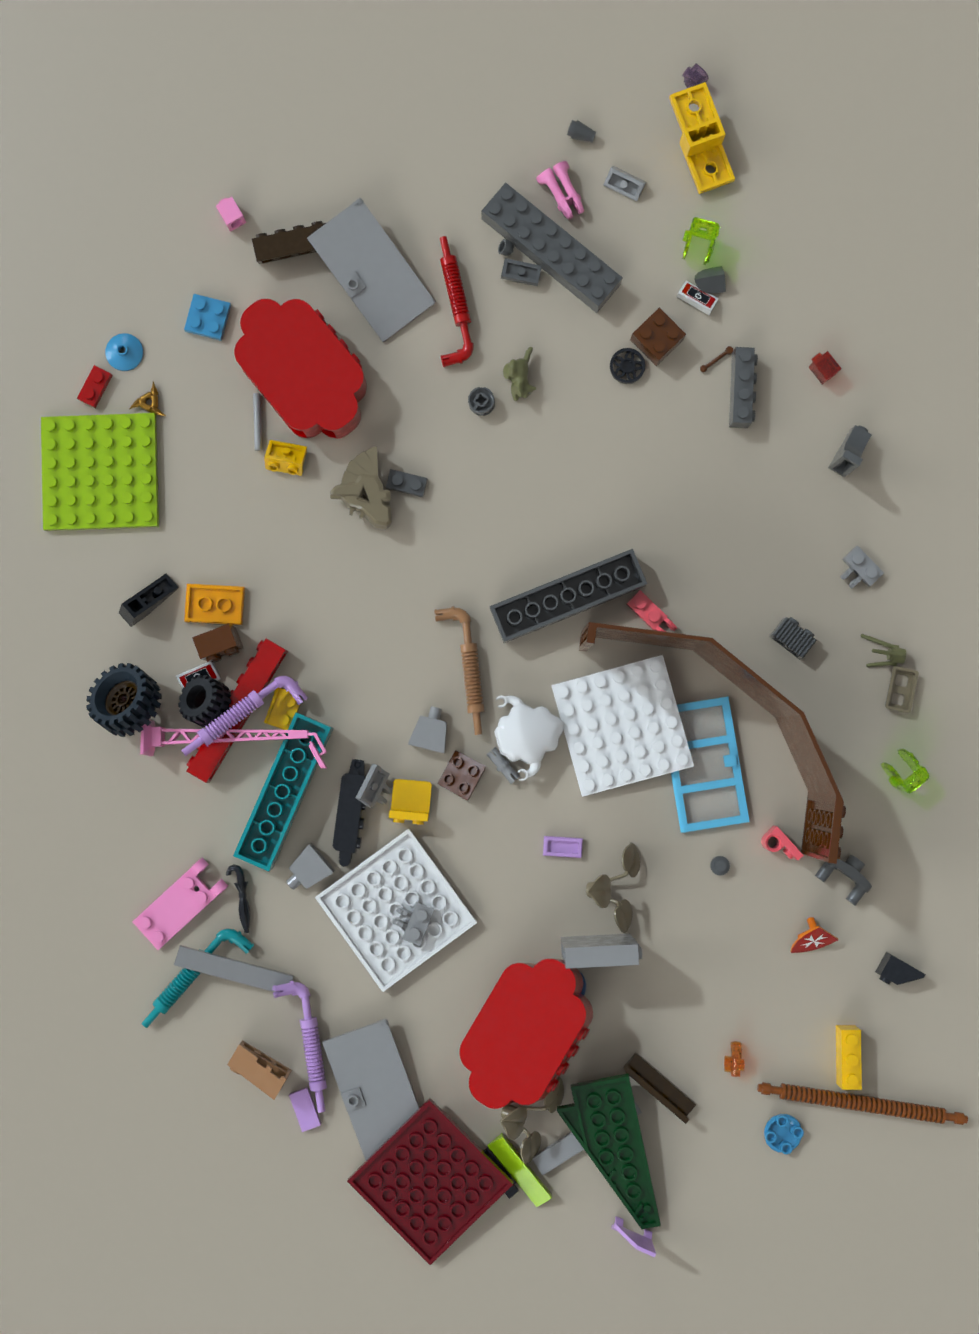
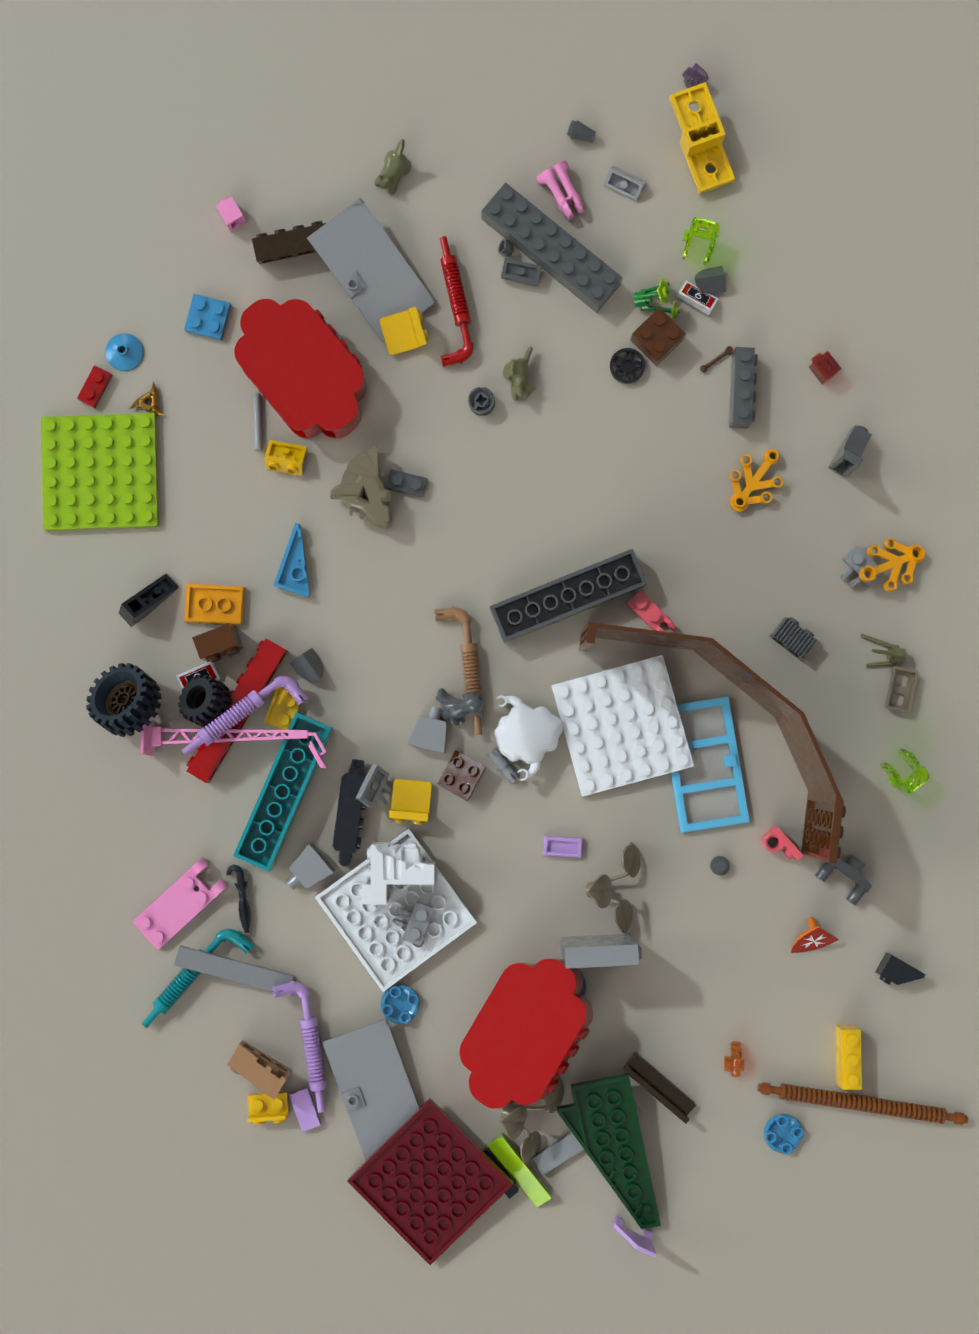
(264, 1108): none -> yellow bracket
(292, 571): none -> dark azure wing
(308, 666): none -> dark grey brick
(394, 166): none -> olive animal
(394, 866): none -> white brick
(400, 1004): none -> dark azure dish
(404, 331): none -> yellow bracket
(455, 708): none -> dark grey animal
(645, 296): none -> plant
(753, 483): none -> light orange plant
(894, 562): none -> light orange plant

